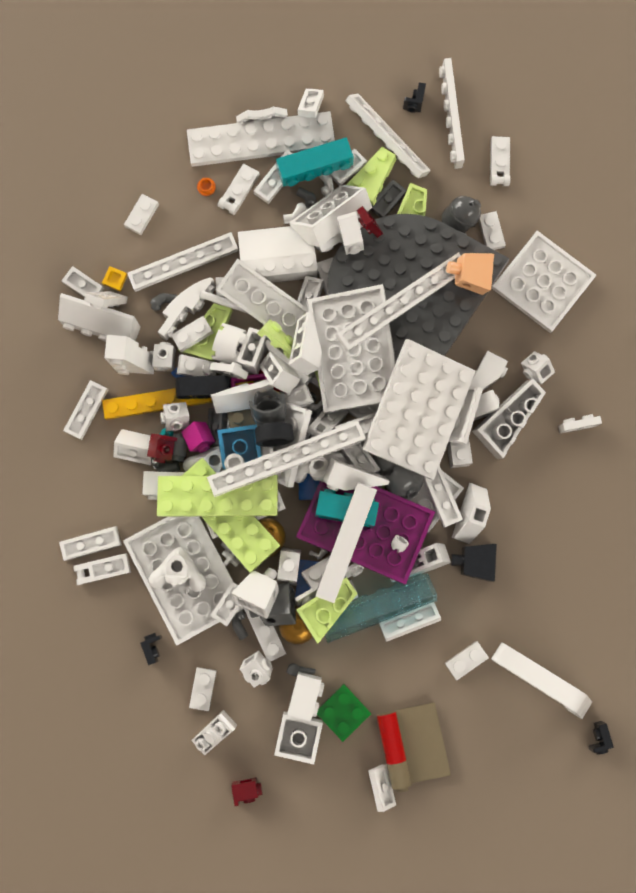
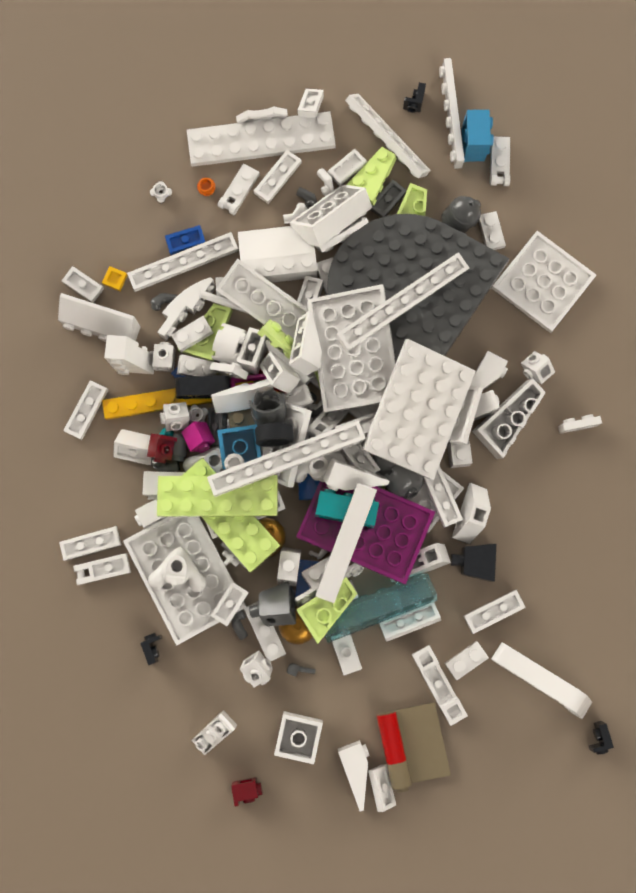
(105, 299): white plate -> none
(141, 214): white plate -> none
(147, 514): none -> white brick
(160, 186): none -> white plate
(184, 239): none -> blue plate
(196, 410): none -> white plate
(202, 689): white plate -> none
(257, 592): white torso -> none
(304, 696): white brick -> none
(315, 162): teal brick -> none
(343, 712): green plate -> none
(347, 655): none -> white plate
(350, 233): white slope -> none
(356, 766): none -> white slope
(368, 222): dark red plate -> none
(399, 543): white hinge -> none
(439, 685): none -> white slope
(473, 271): light nougat torso -> none
(477, 135): none -> dark azure brick
(494, 611): none -> white plate

